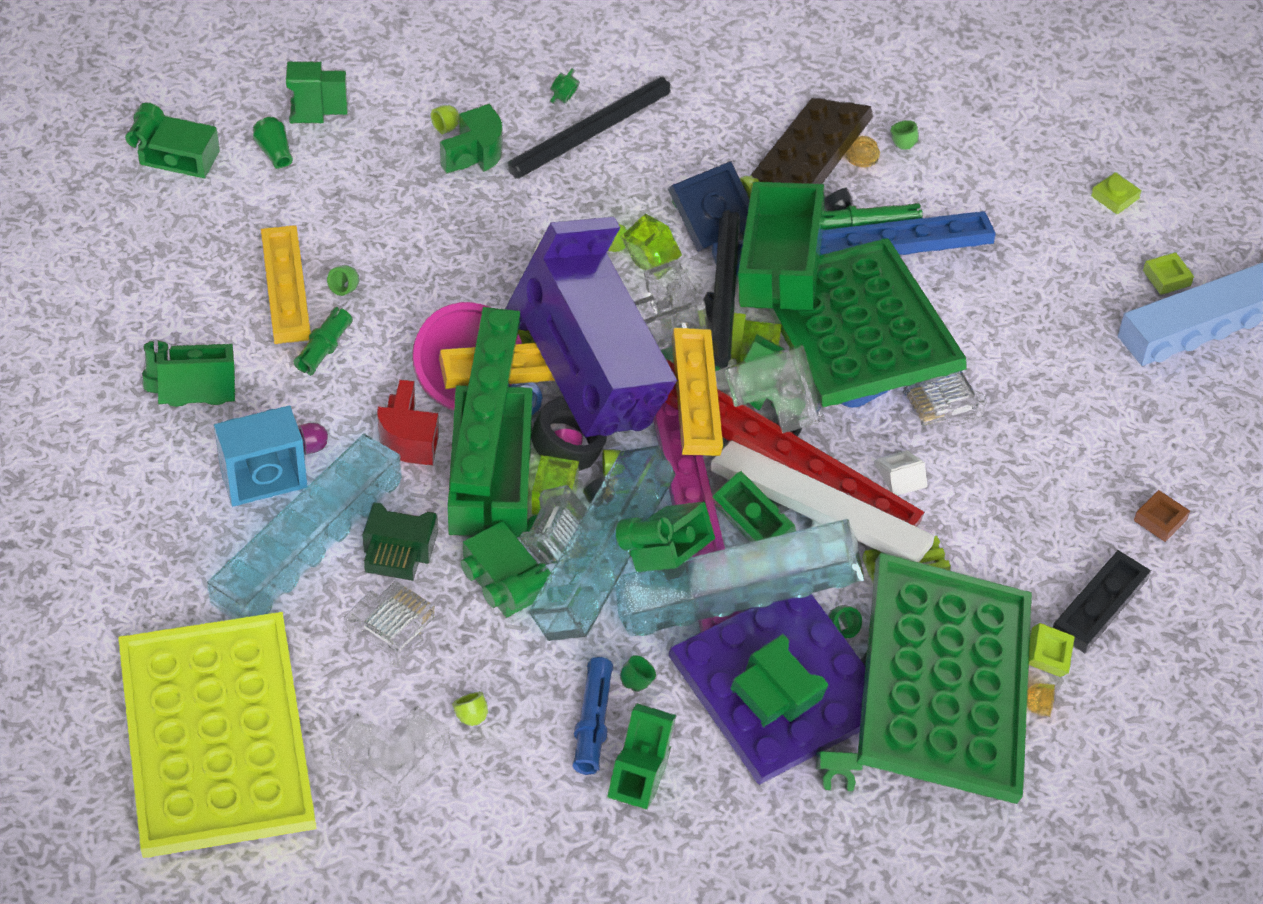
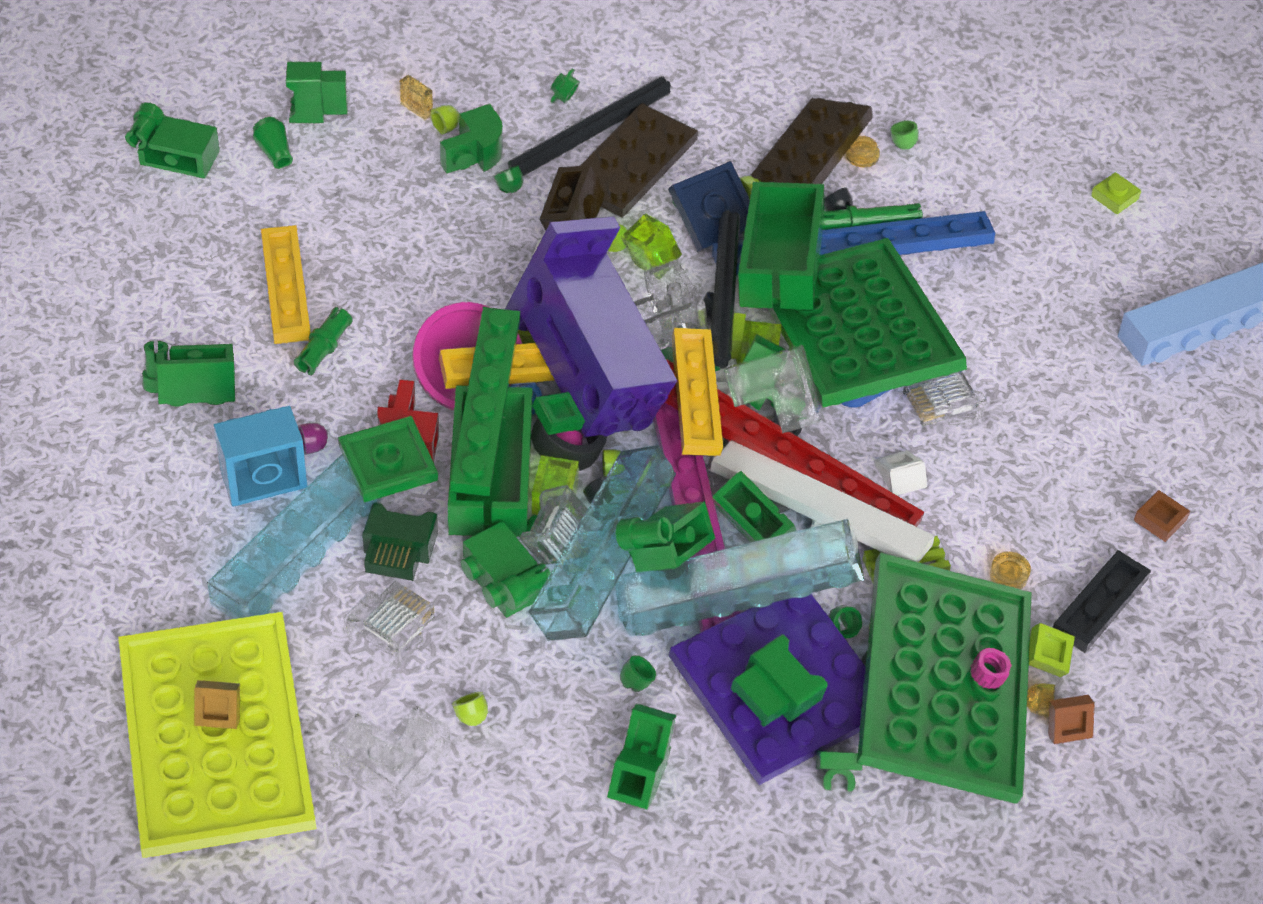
(217, 704): none -> pearl gold tile
(339, 276): bright green hinge -> none
(388, 459): none -> green tile
(416, 97): none -> clear yellow tile
(509, 179): none -> green hinge
(558, 413): none -> green tile
(573, 196): none -> dark brown brick
(591, 728): blue pin -> none
(638, 156): none -> dark brown plate
(998, 660): none -> dark pink axle
(1010, 570): none -> clear yellow tile
(1071, 719): none -> dark orange plate
(1168, 273): lime plate -> none

